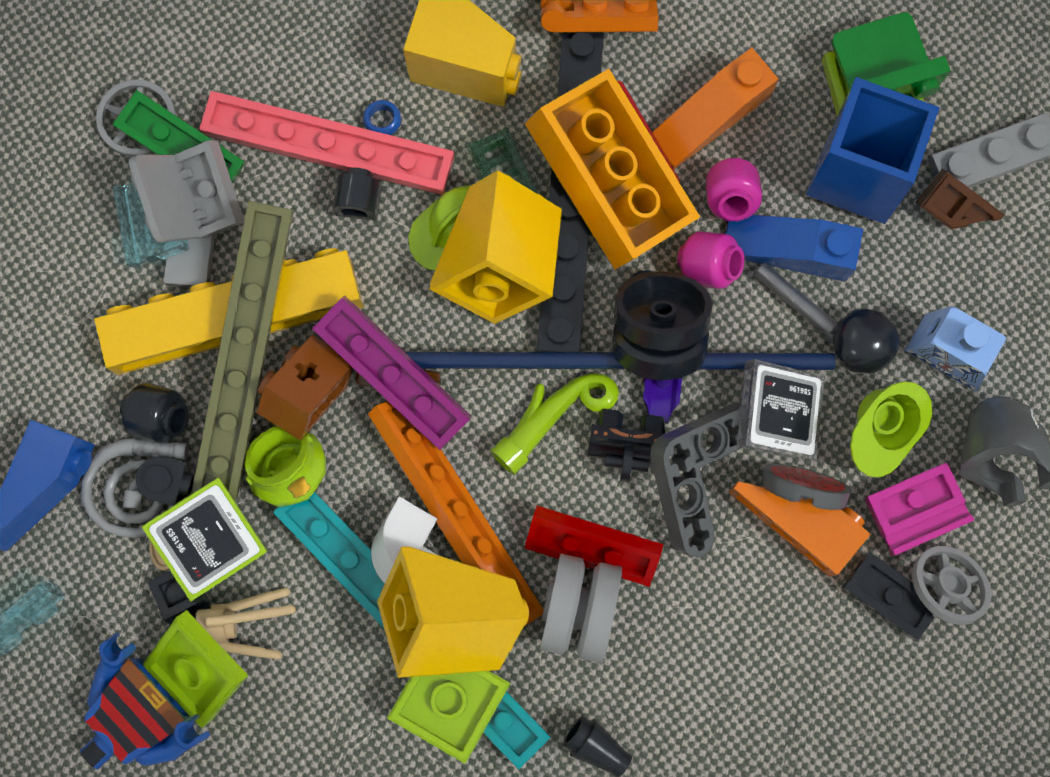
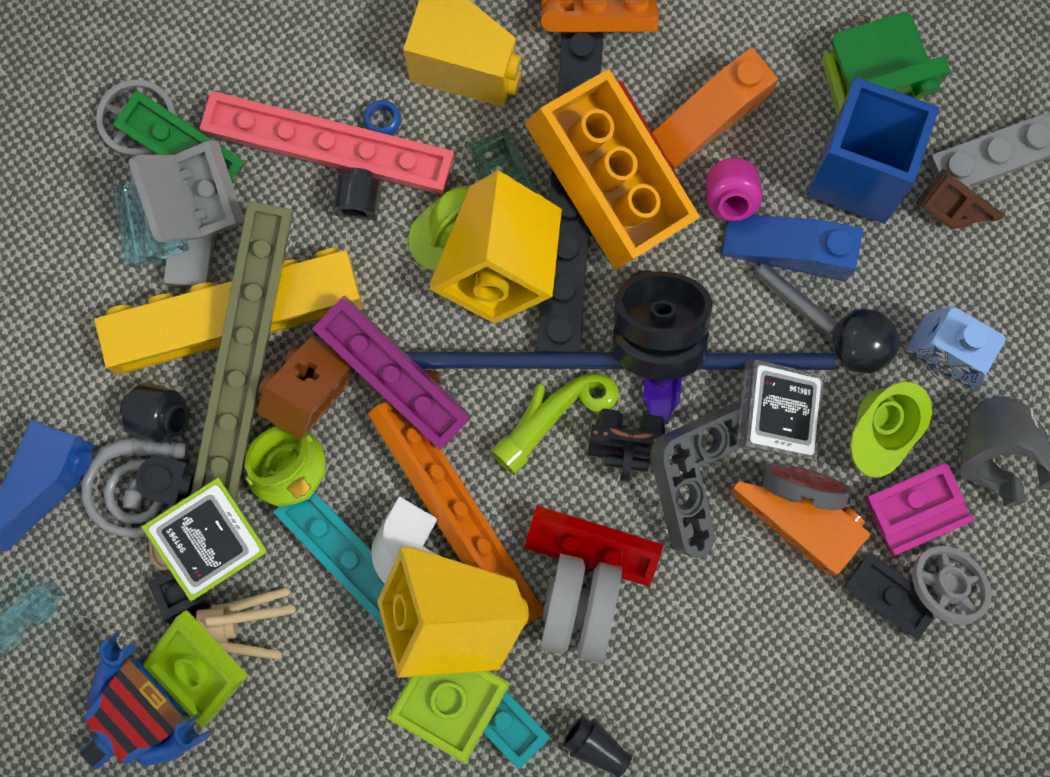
(711, 259): dark pink head -> none

